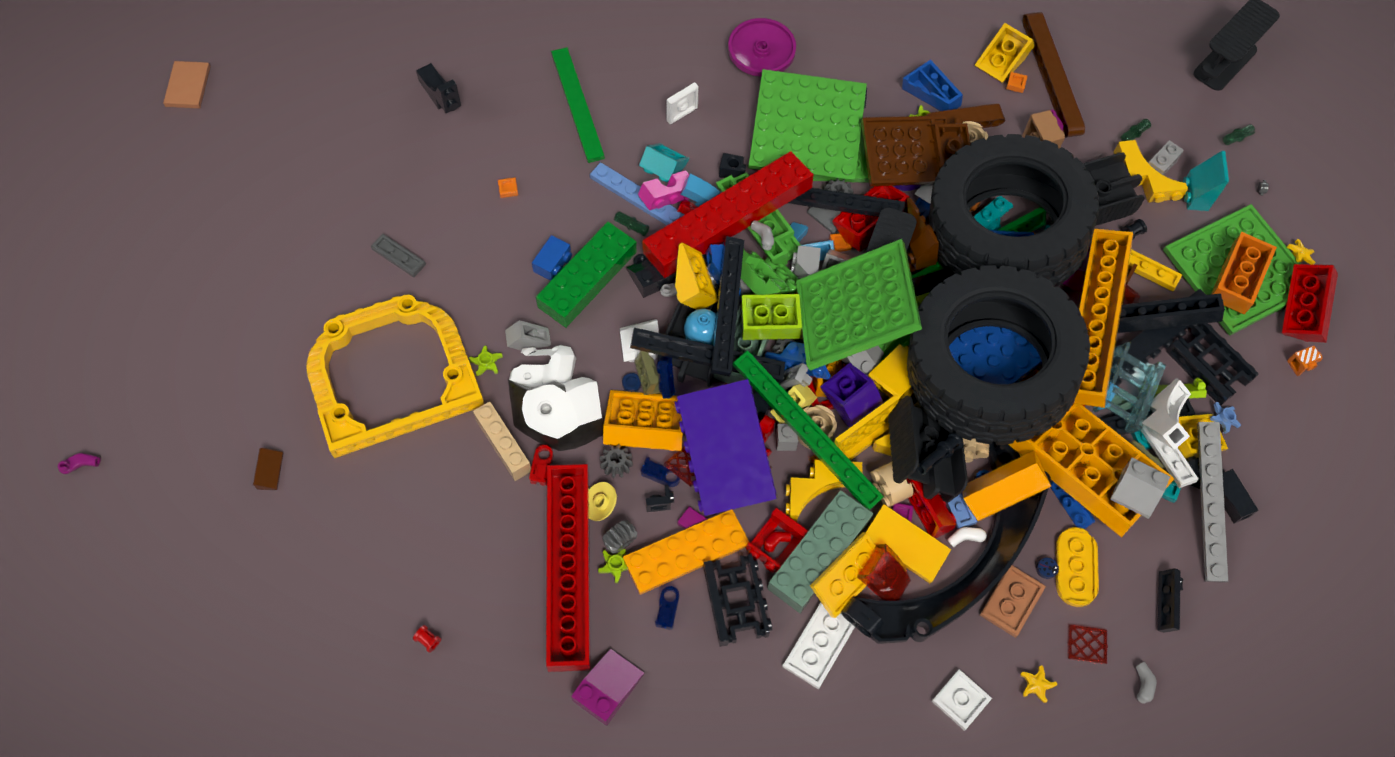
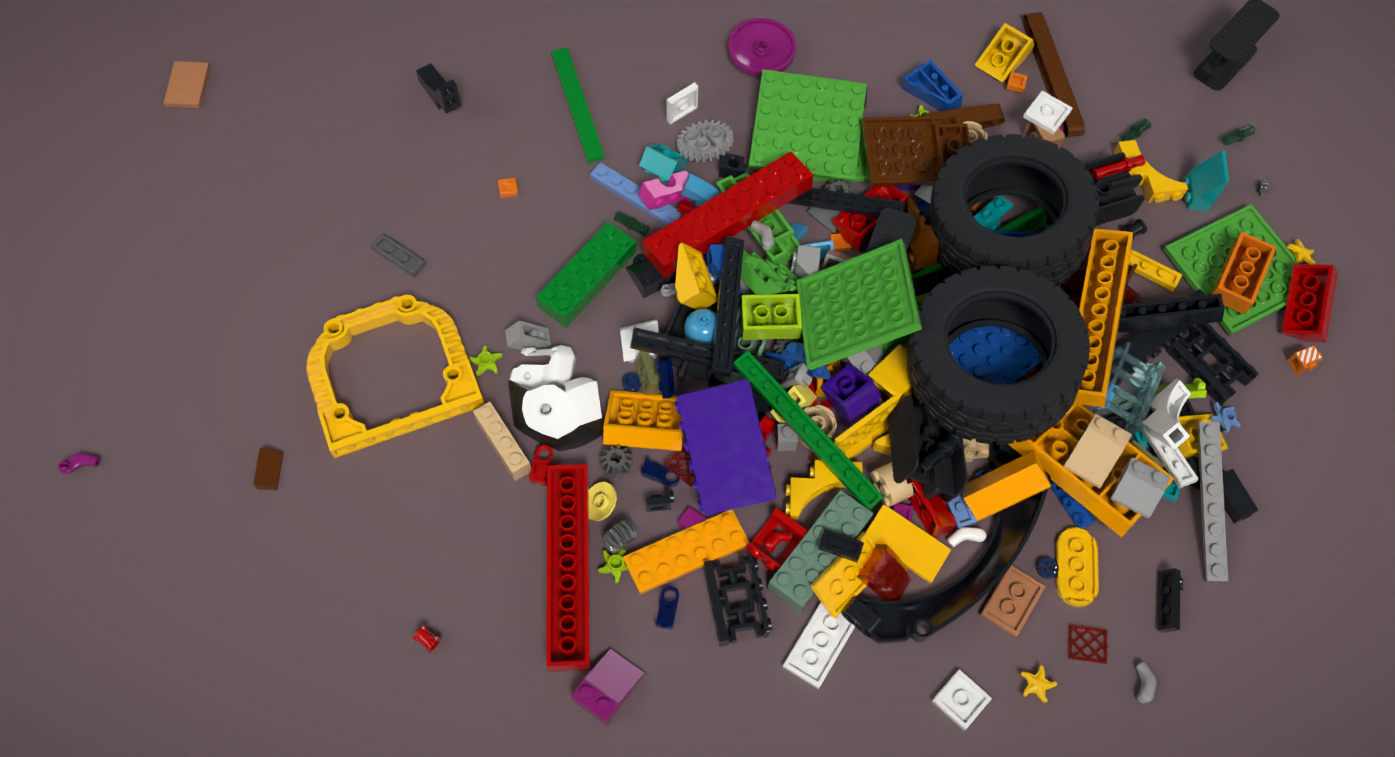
(551, 258): blue brick -> none
(705, 141): none -> light grey gear
(841, 545): none -> black tile
(1047, 112): none -> white tile
(1097, 450): none -> tan slope
(1125, 165): none -> red pin
(1166, 157): light grey brick -> none

